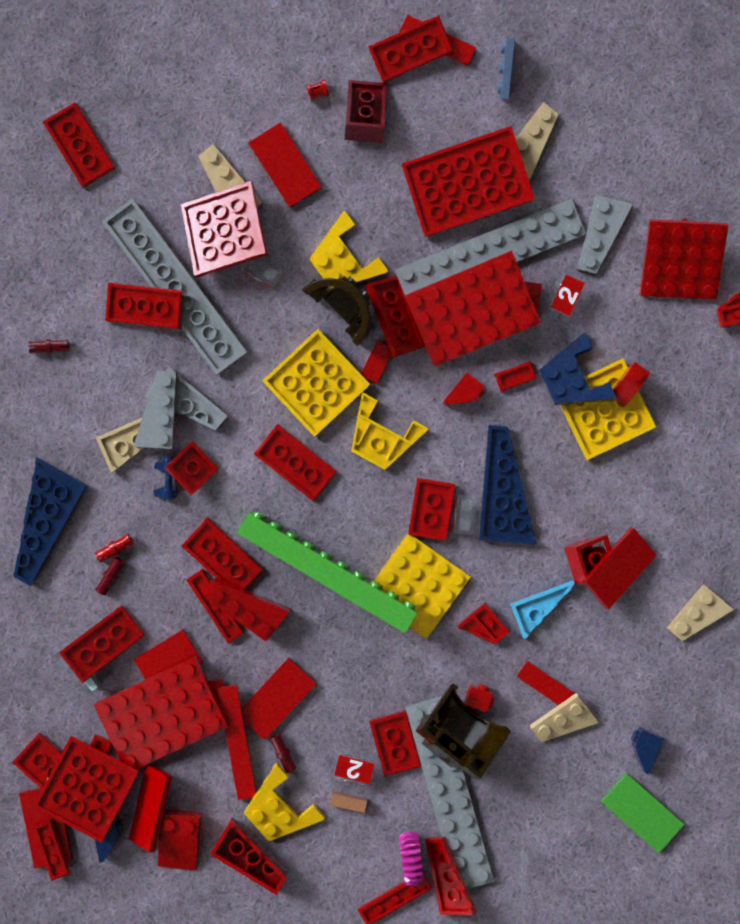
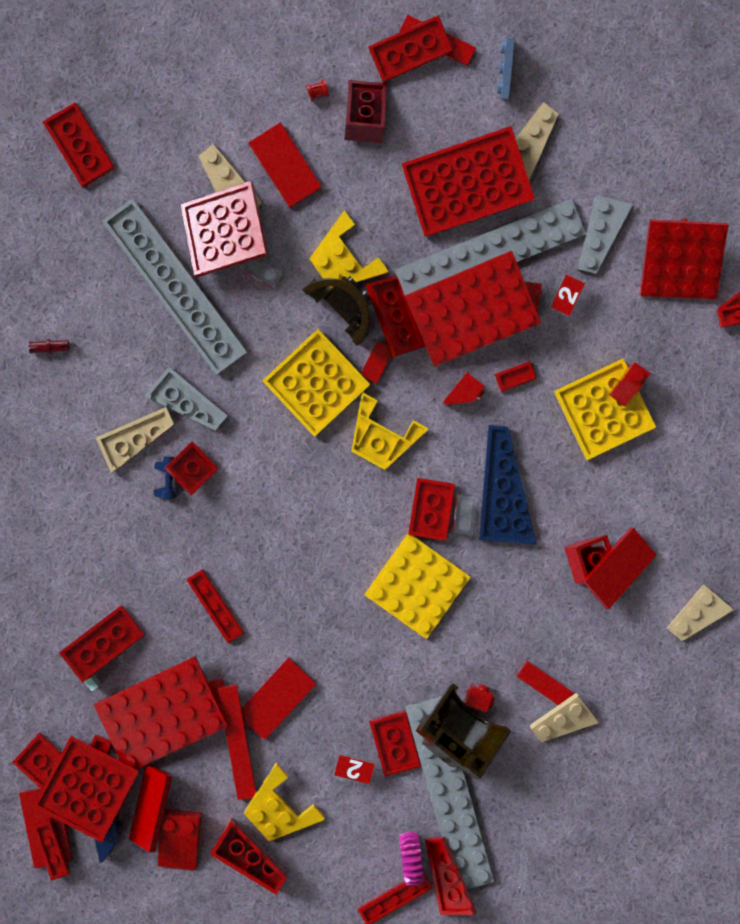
(47, 512): dark blue wing -> none
(109, 576): dark red pin -> none
(114, 548): red pin -> none
(144, 305): red tile -> none
(159, 414): light grey wing -> none
(166, 654): red tile -> none
(221, 555): red tile -> none
(250, 610): red wedge -> none
(282, 753): dark red pin -> none
(295, 462): red tile -> none
(327, 571): bright green brick -> none
(348, 801): nougat piece -> none
(484, 624): red wing -> none
(534, 608): medium azure wing -> none
(566, 381): dark blue wing -> none
(642, 812): bright green tile -> none
(646, 747): dark blue slope -> none

